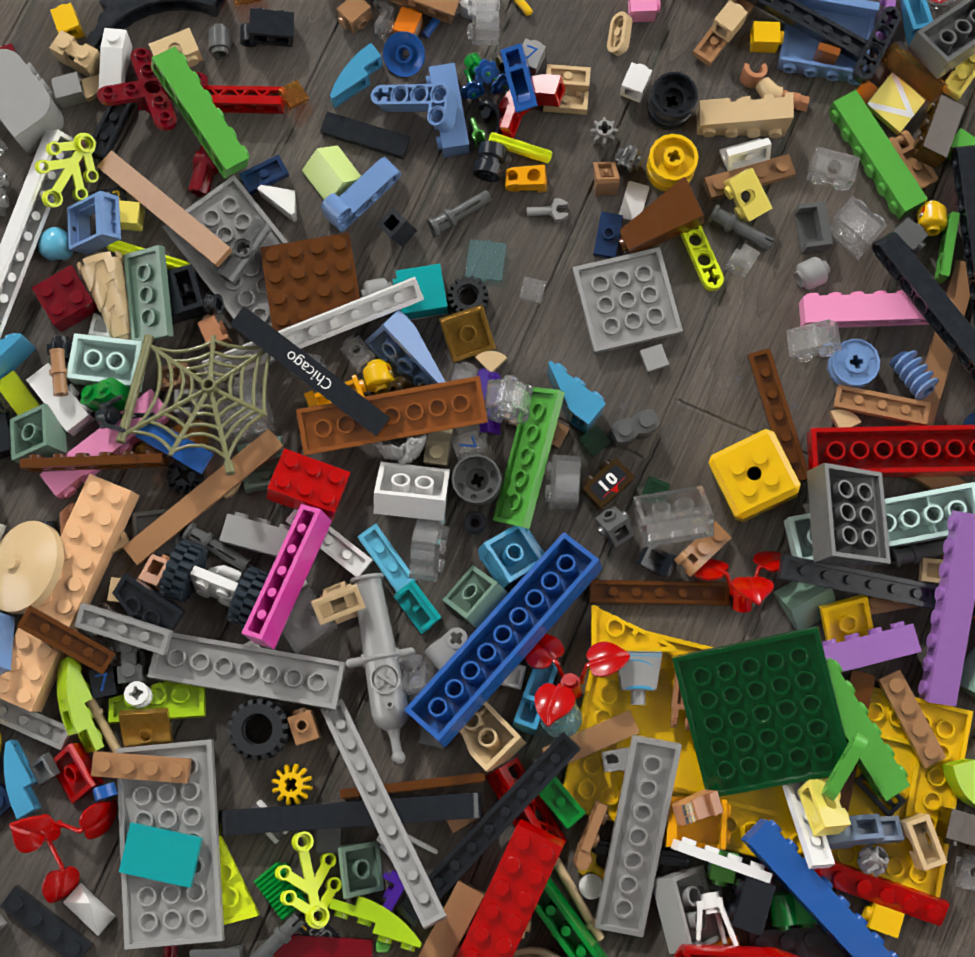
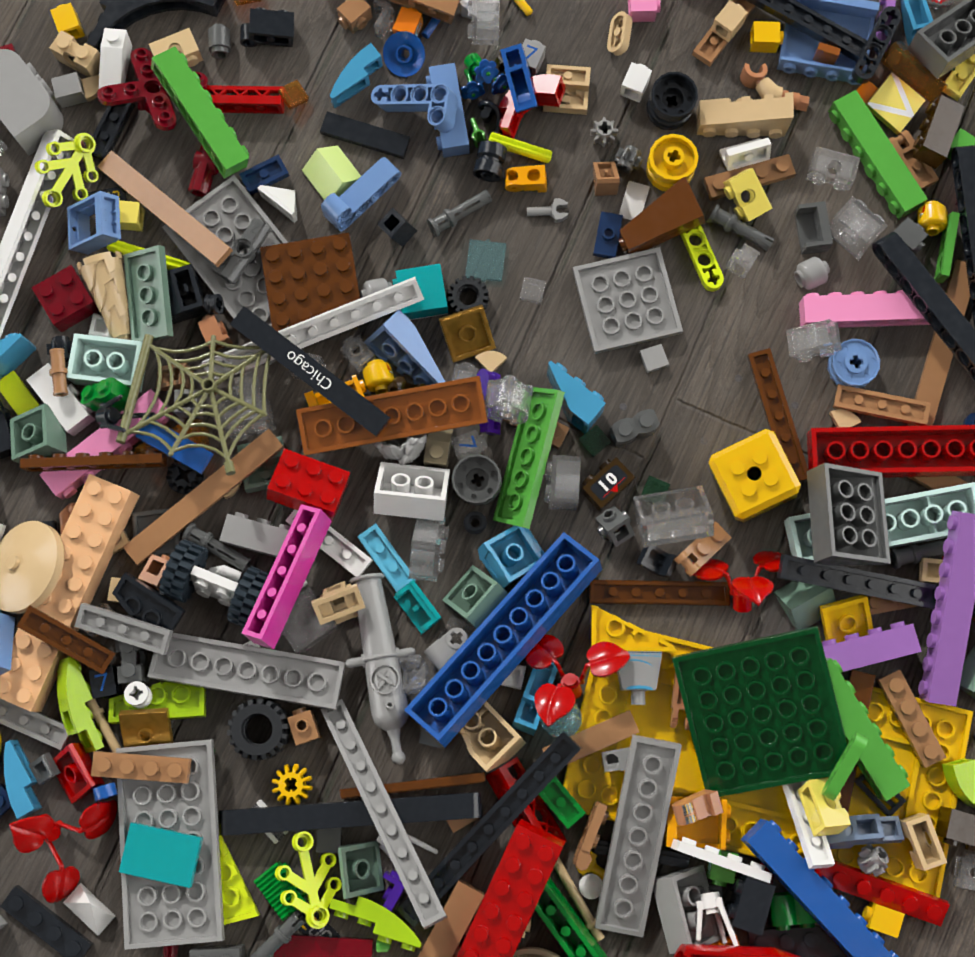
(54, 244): medium azure hair -> none
(914, 374): medium blue piece -> none

